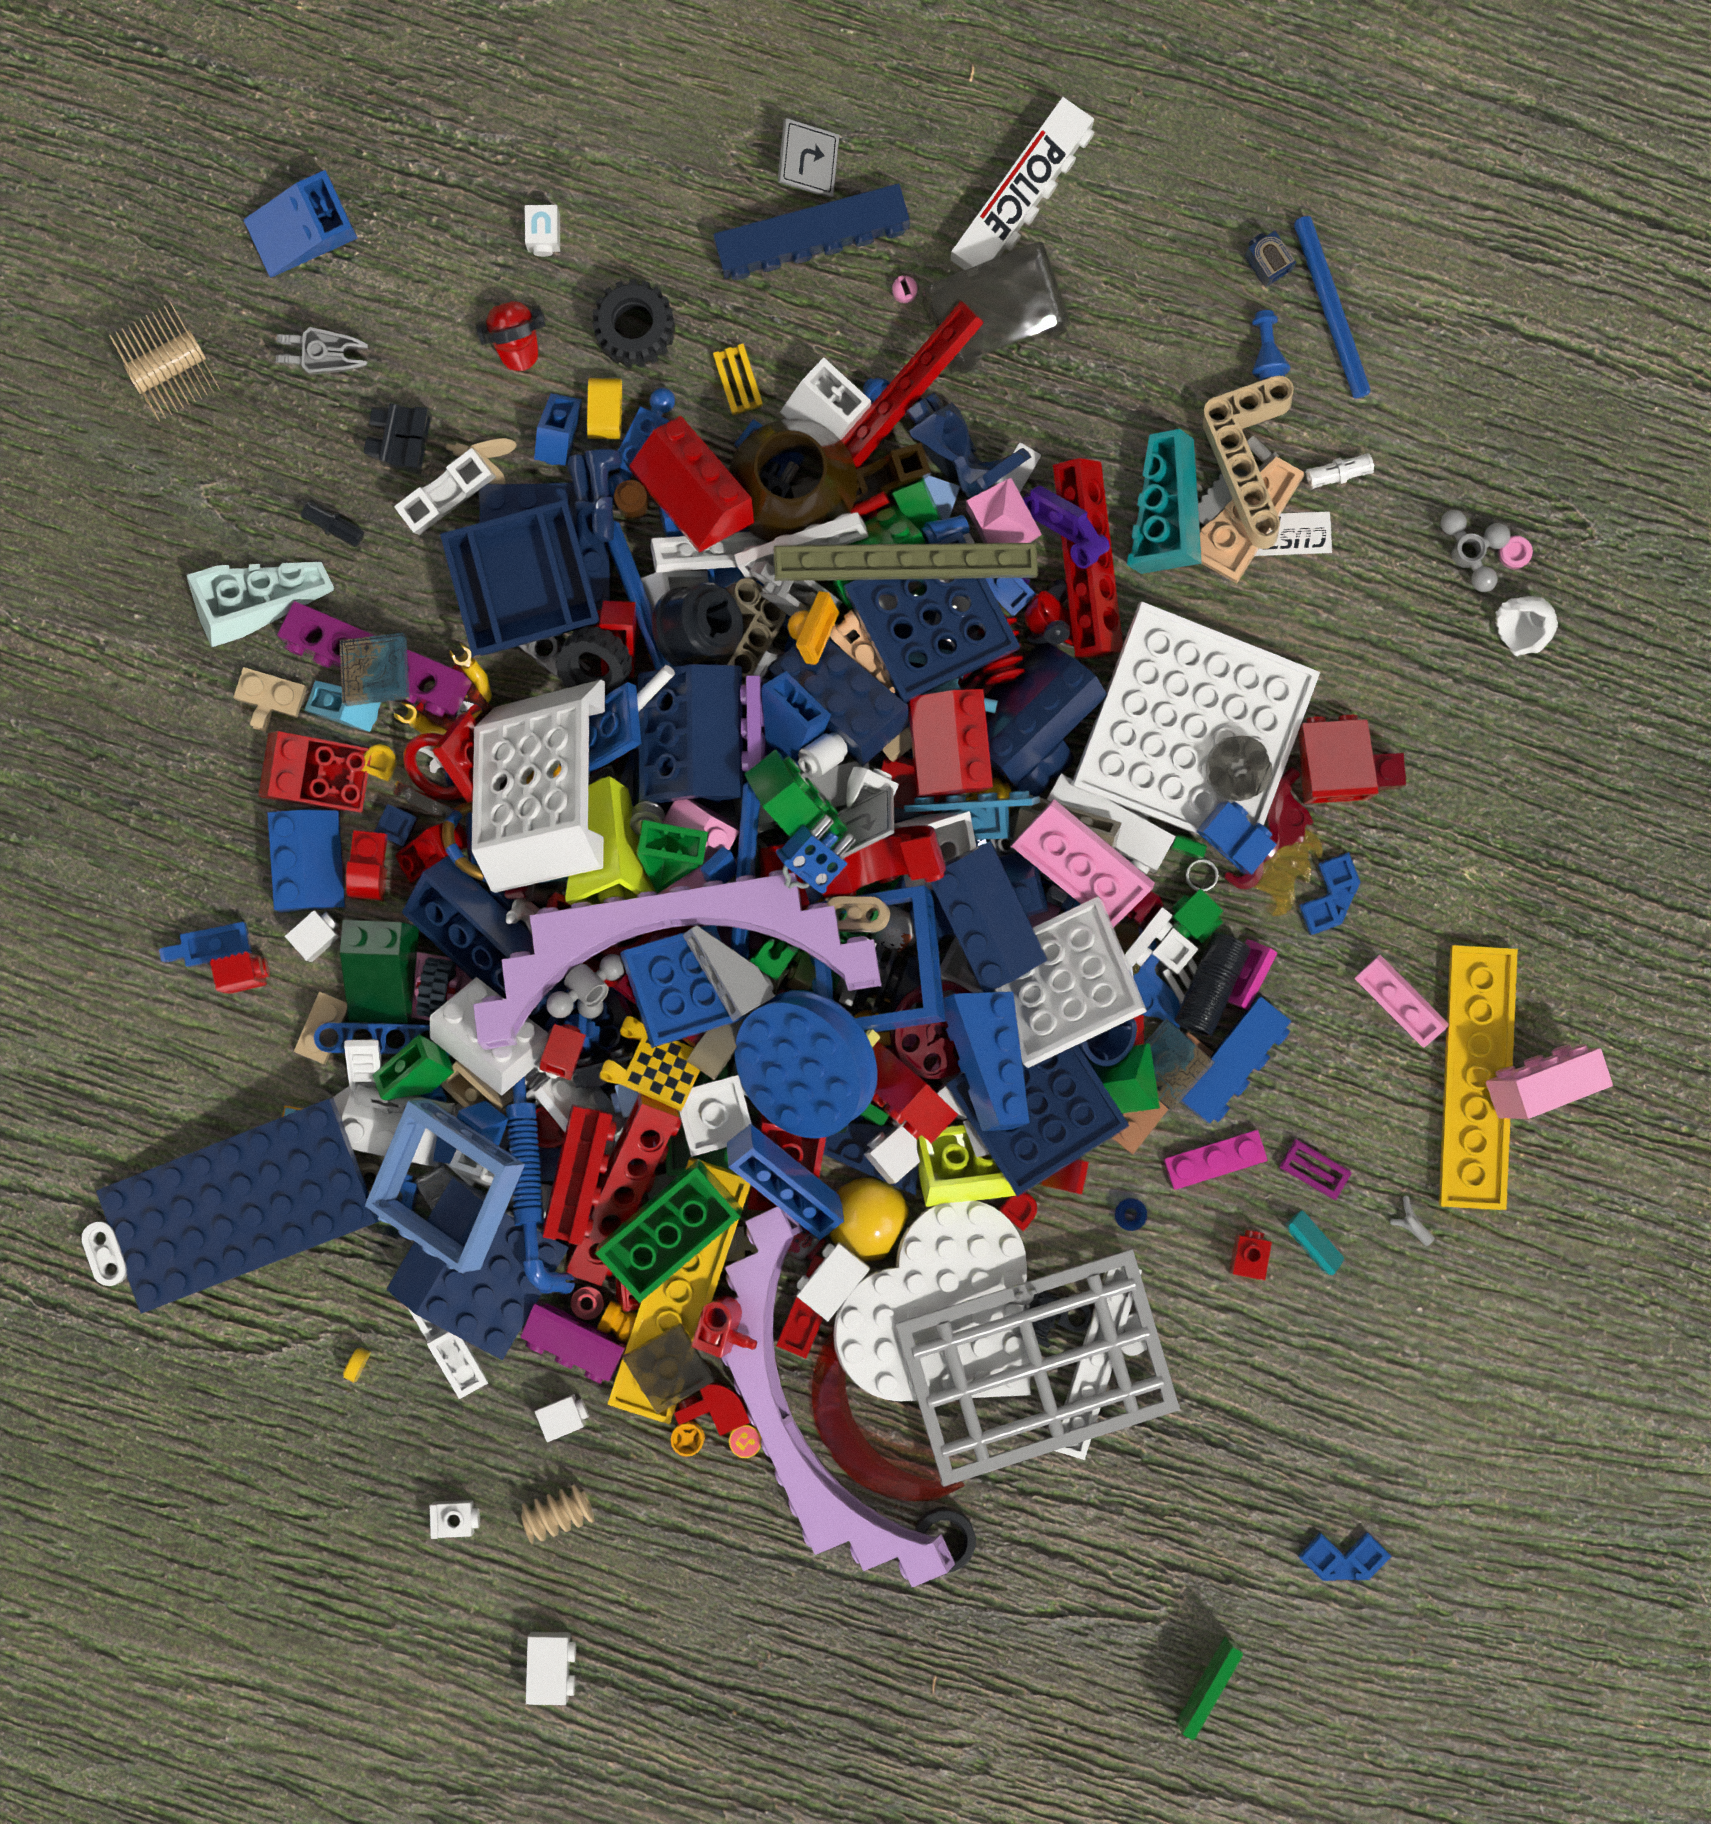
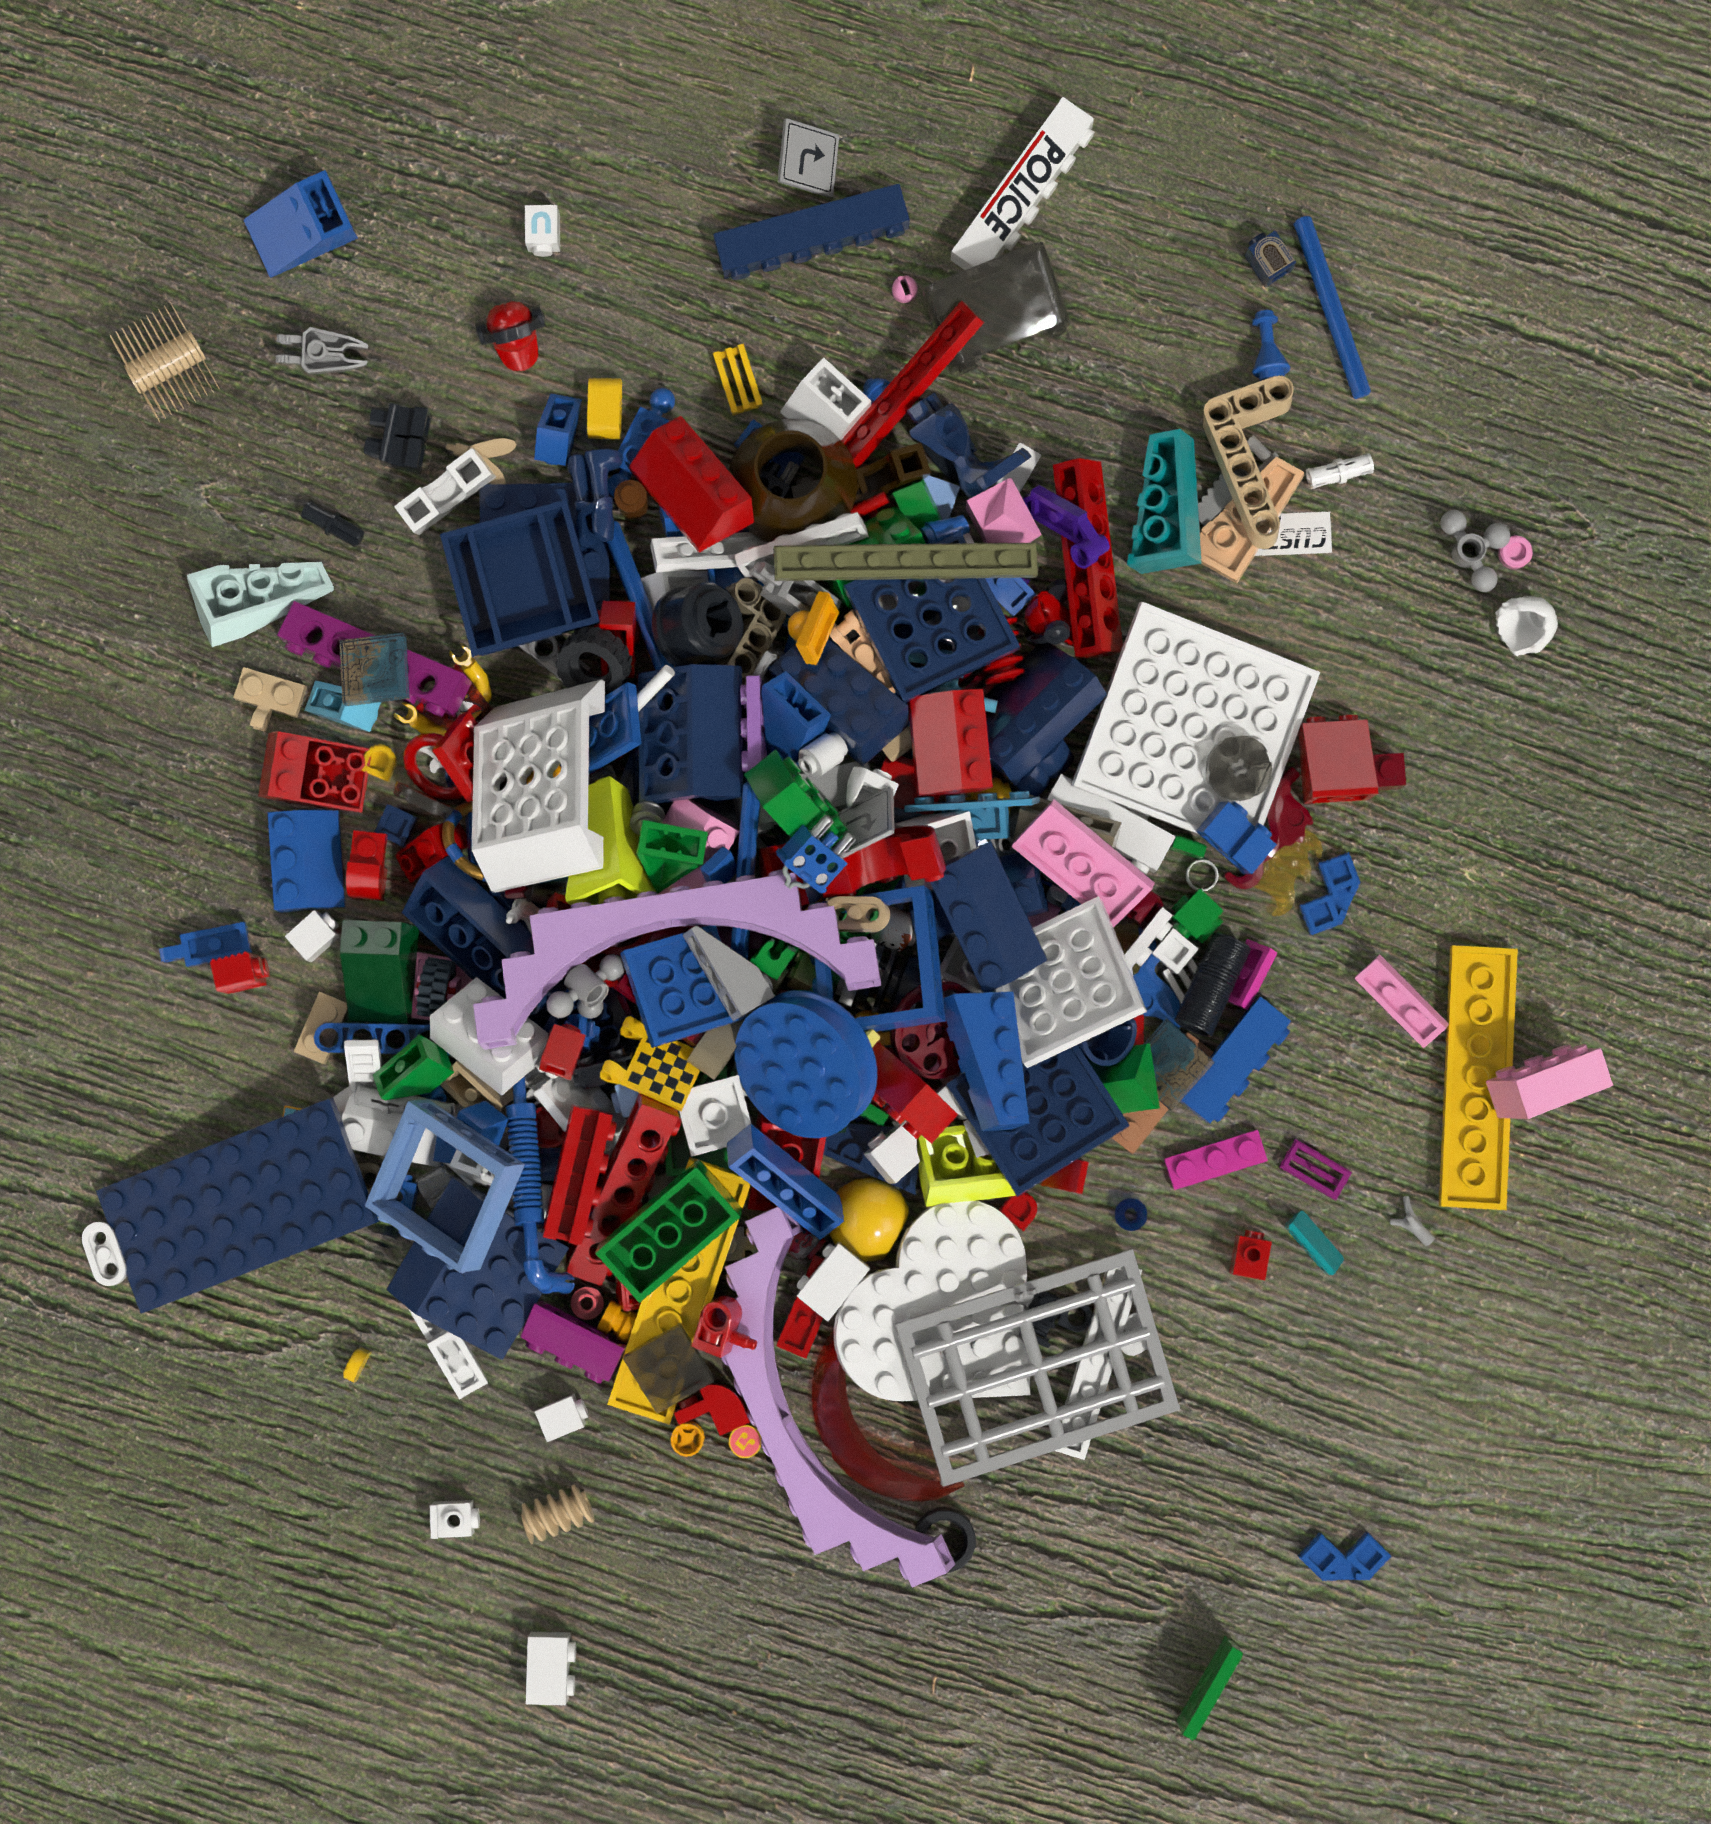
(628, 298): black tyre -> none

